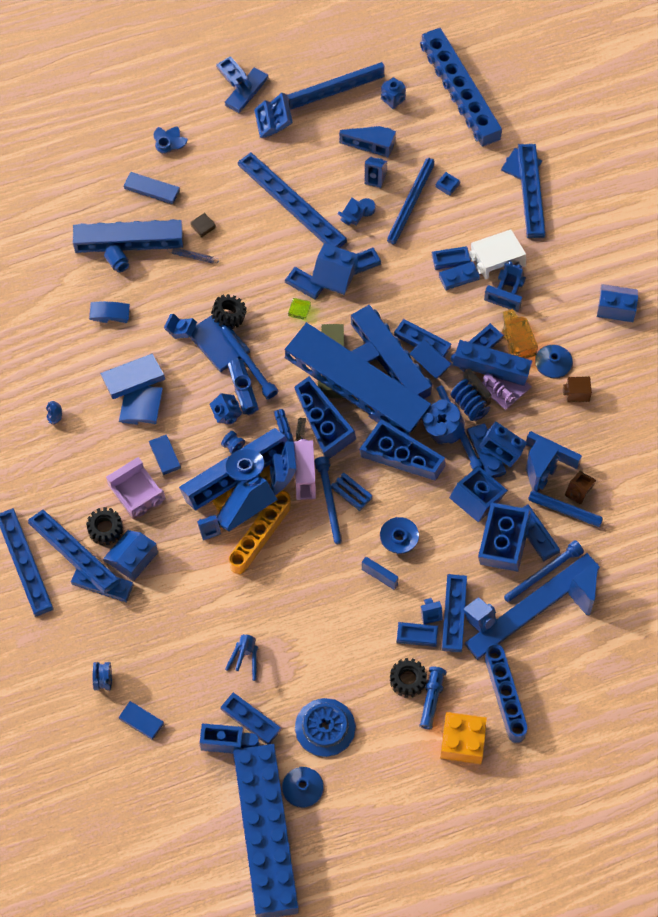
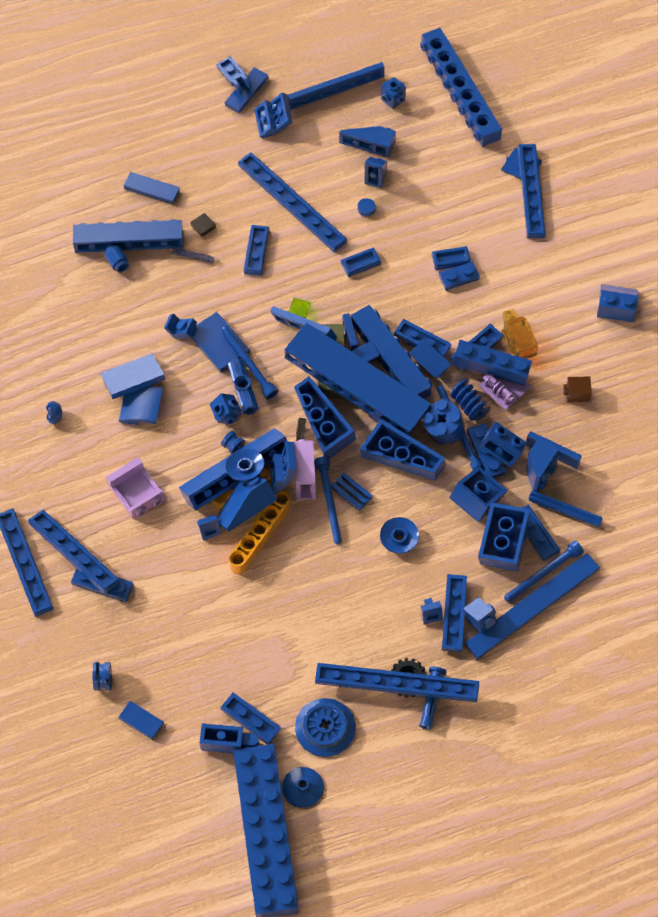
(105, 311): blue slope -> none
(110, 535): black tyre -> none
(131, 554): blue slope -> none
(164, 454): blue tile -> none
(169, 138): blue plate -> none
(232, 304): black tyre -> none
(245, 647): blue plant -> none
(256, 250): none -> blue tile
(283, 424): blue axle -> none
(298, 321): none -> tile
(302, 281): blue tile -> none
(334, 268): blue slope -> none
(349, 332): none -> blue tile
(353, 212): blue bracket -> none
(380, 573): blue tile -> none
(397, 682): none -> blue tile
(411, 201): blue axle -> none
(417, 634): blue tile -> none
(447, 183): blue tile -> none
(463, 738): light orange brick -> none
(477, 385): clear smoke tile -> none
(495, 251): white panel -> none
(506, 702): blue beam -> none
(512, 276): blue tile -> none
(550, 367): blue dish -> none
(579, 487): reddish brown bracket -> none
(584, 587): blue slope -> none

